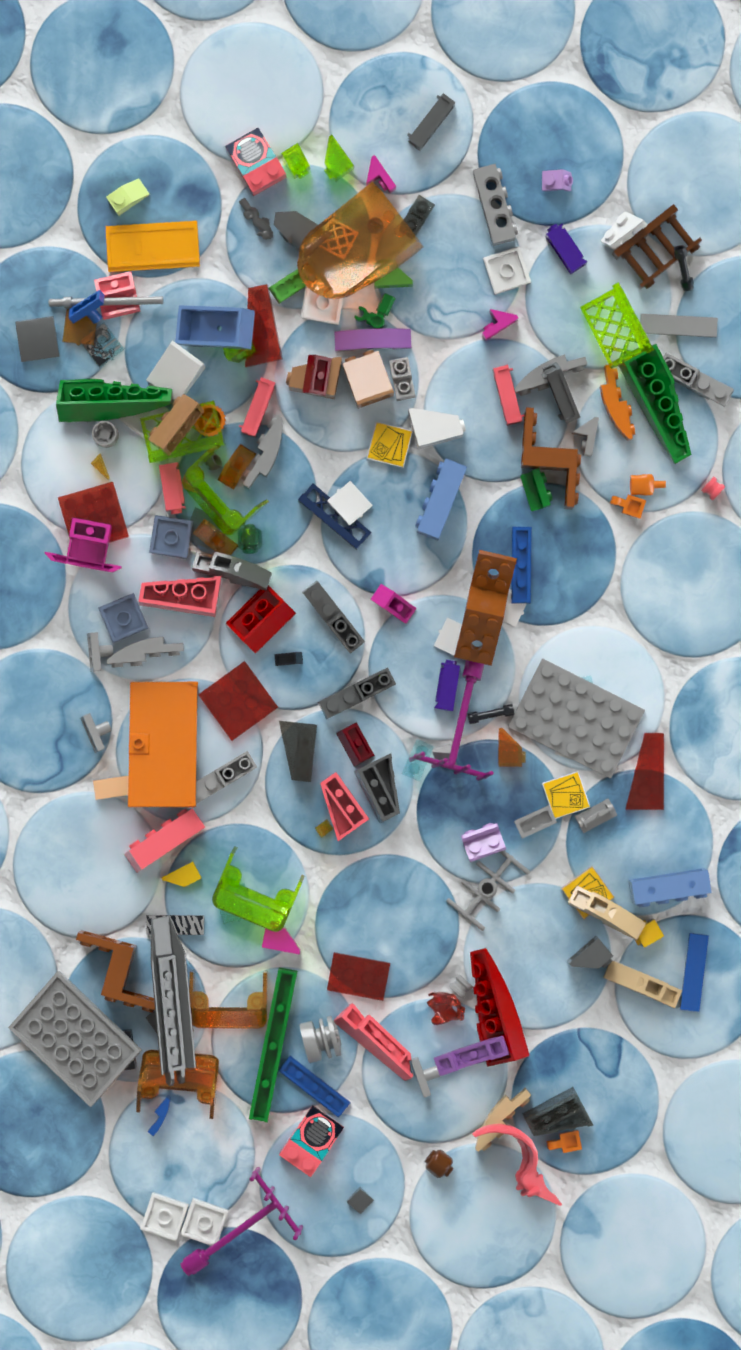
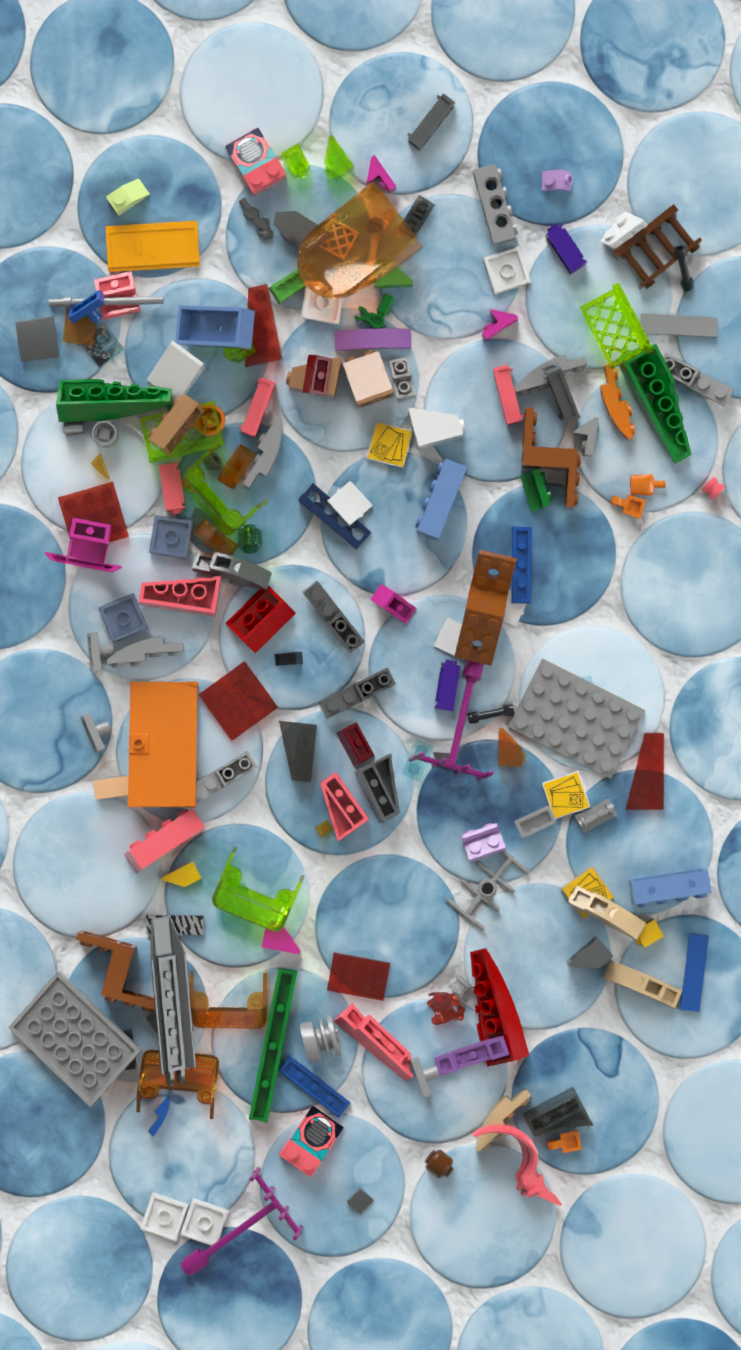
(73, 428): none -> light grey slope

